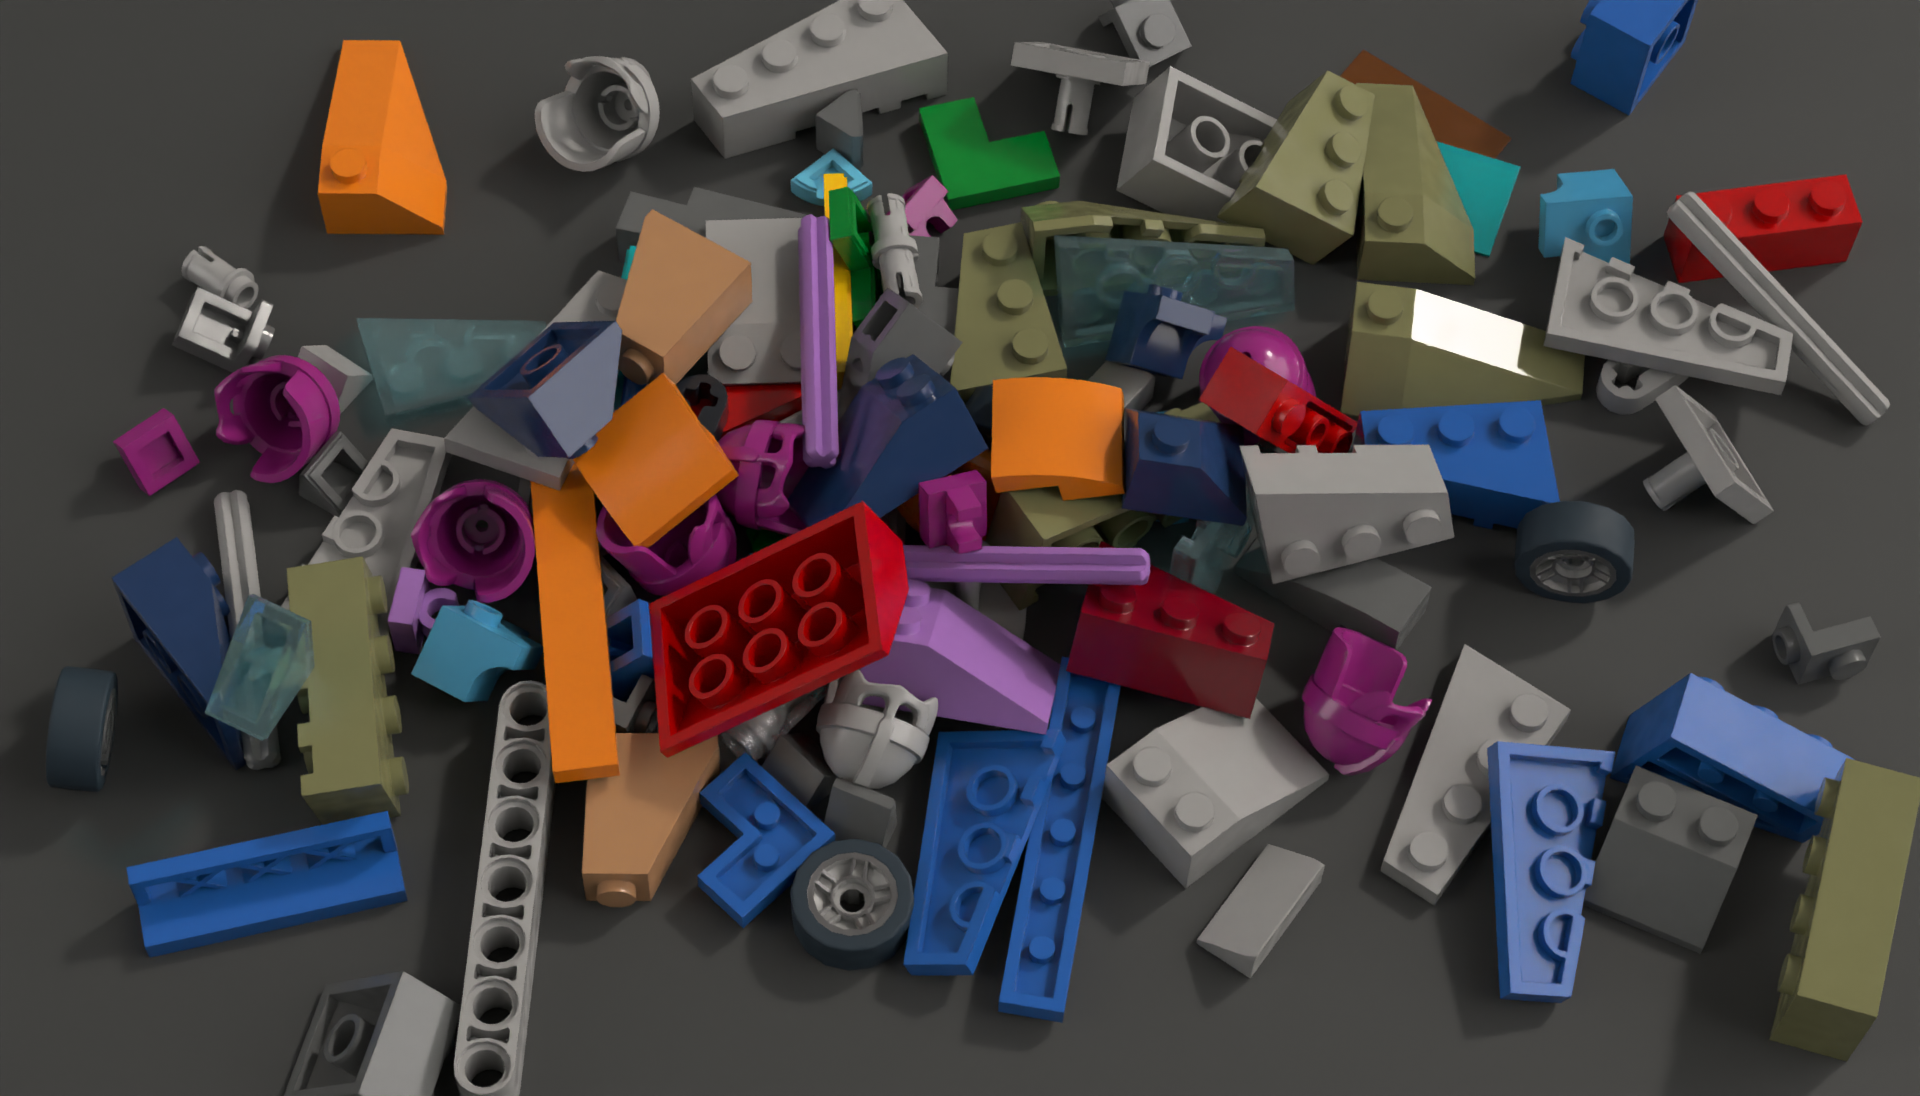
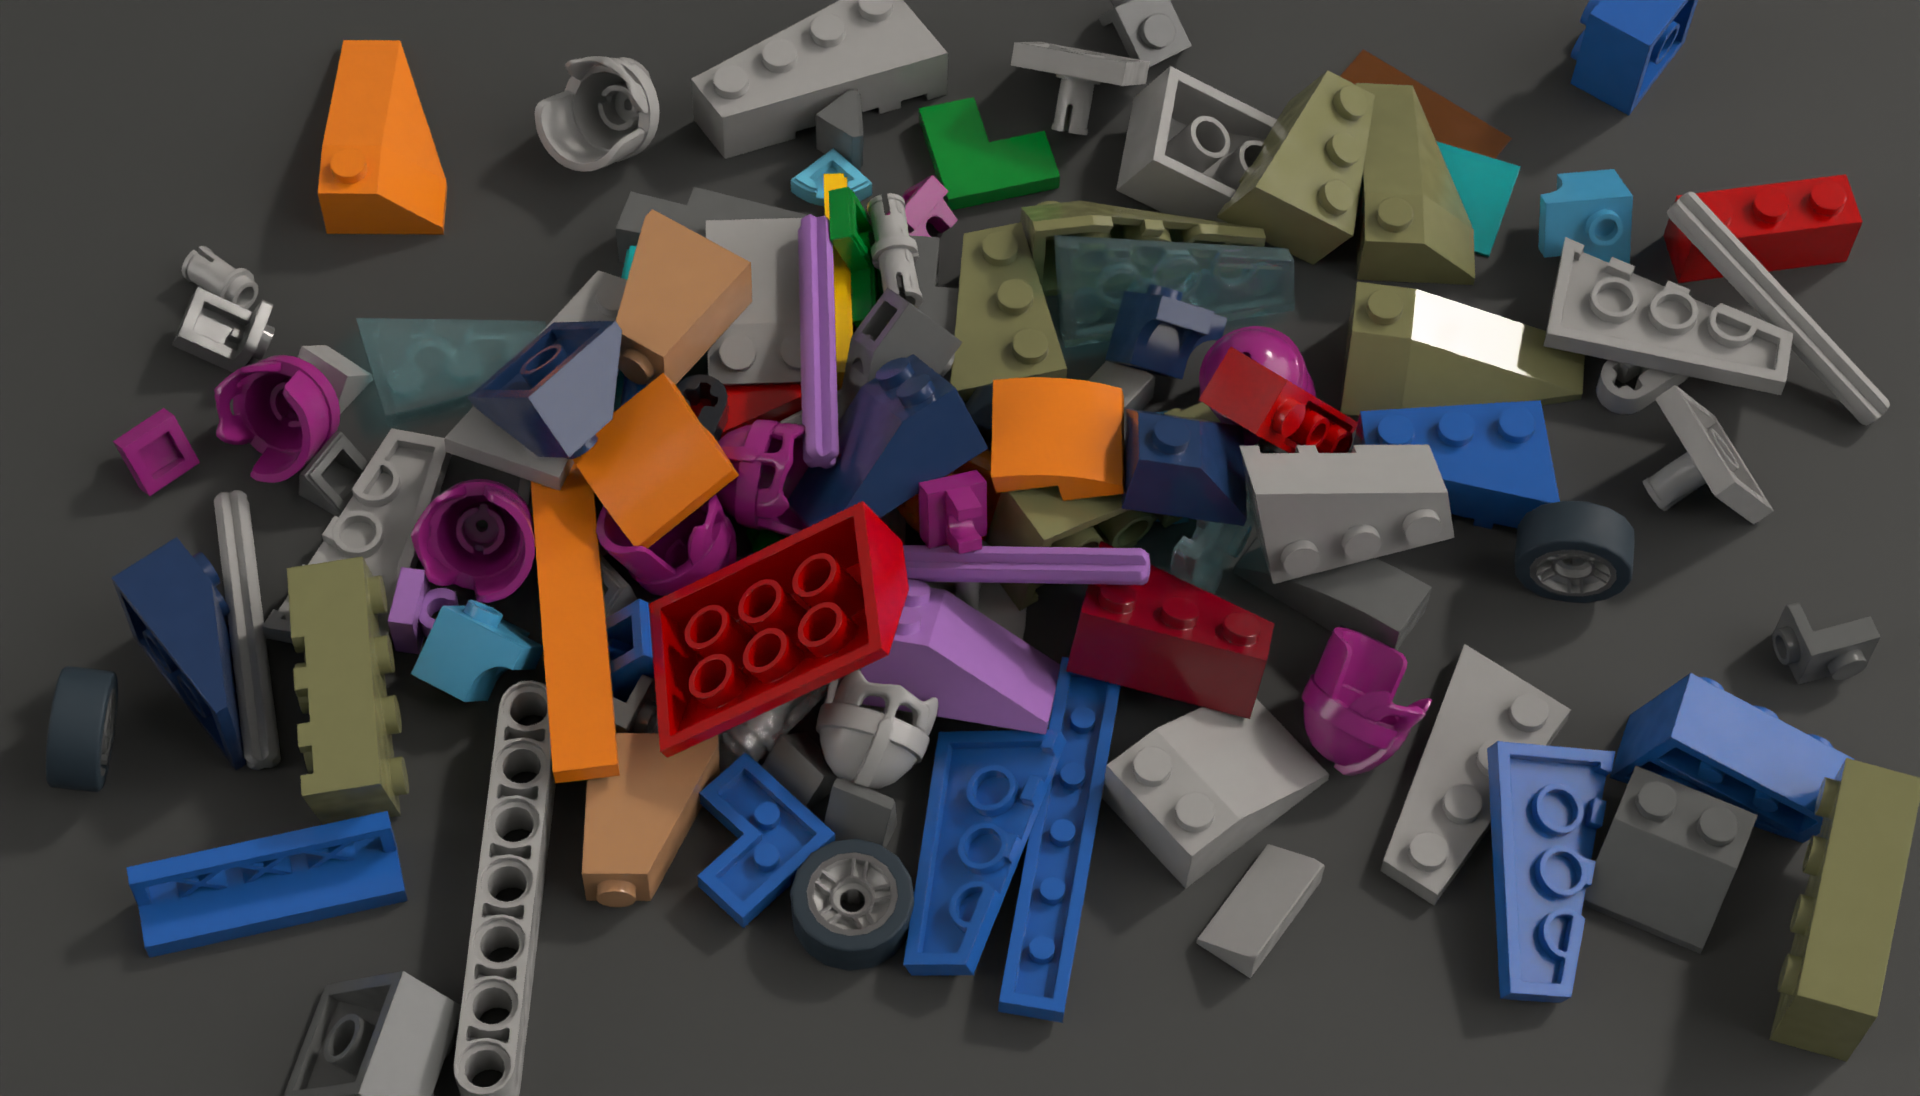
(262, 668): clear light blue slope -> none

